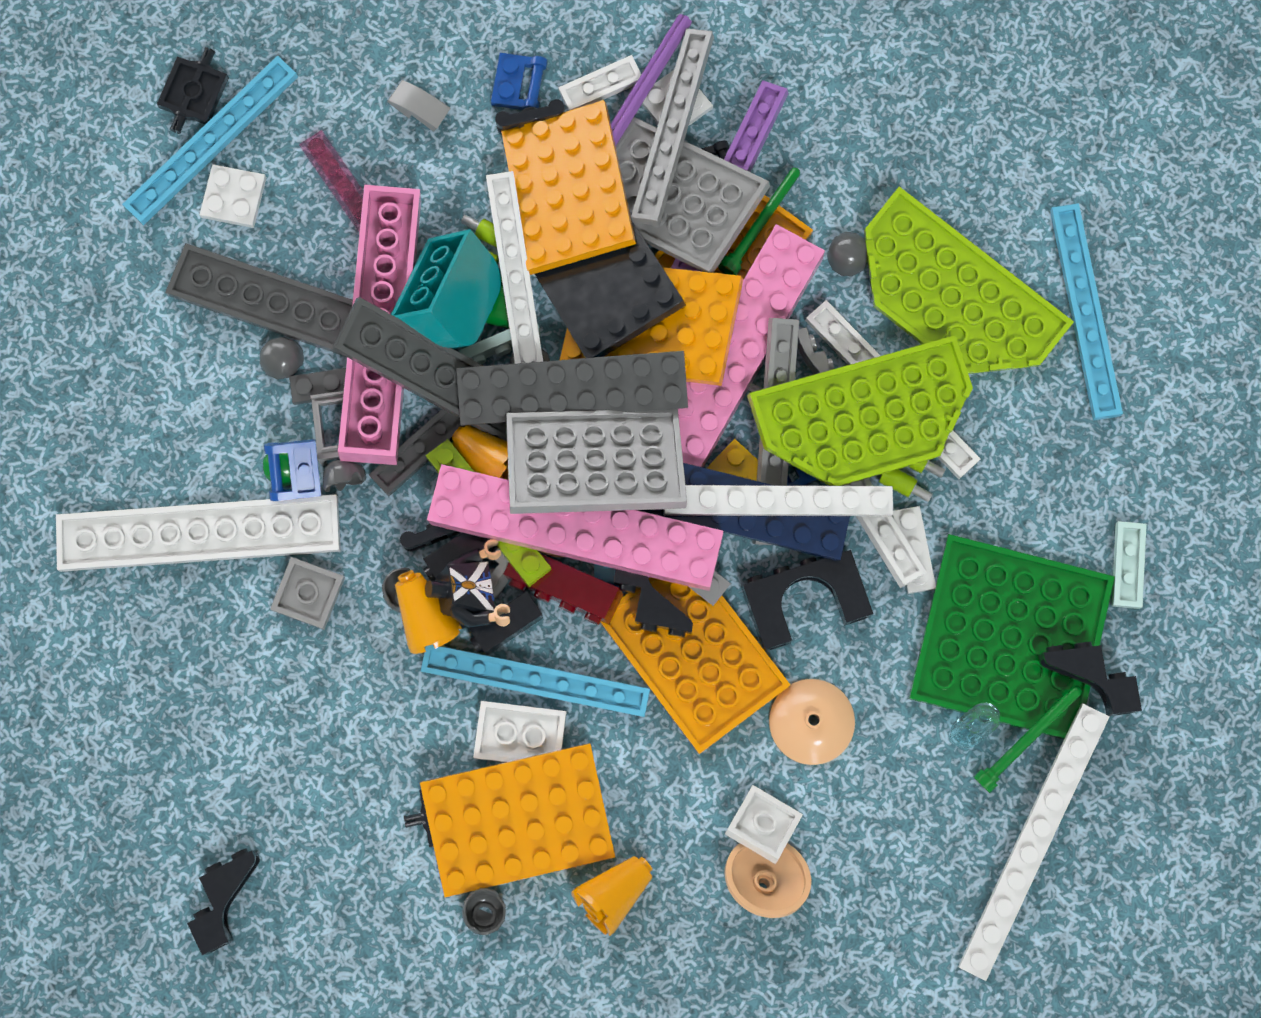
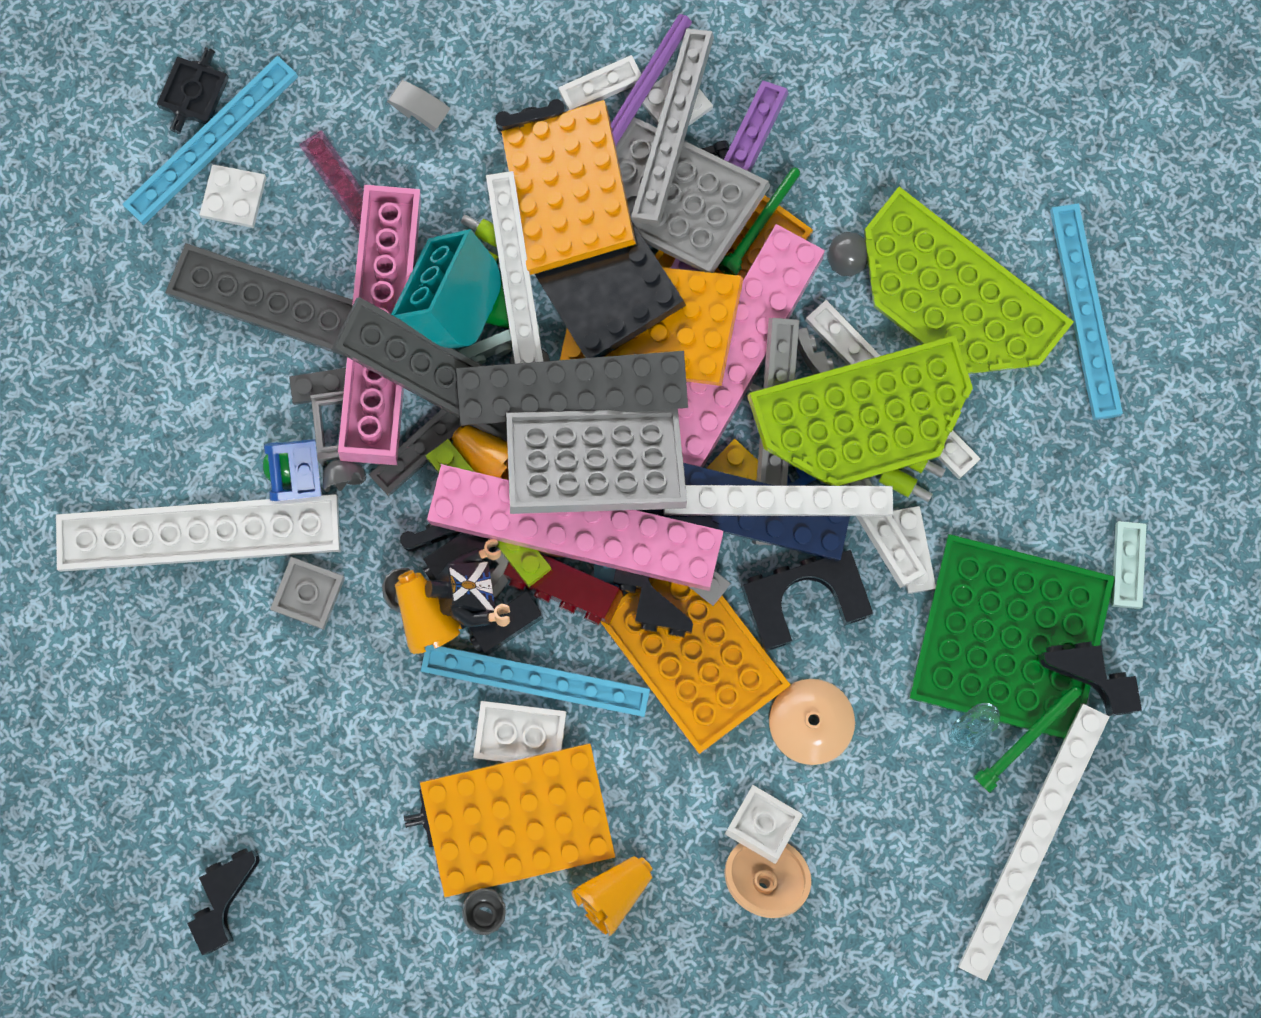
(281, 358): dark grey hair -> none
(510, 80): blue plate -> none

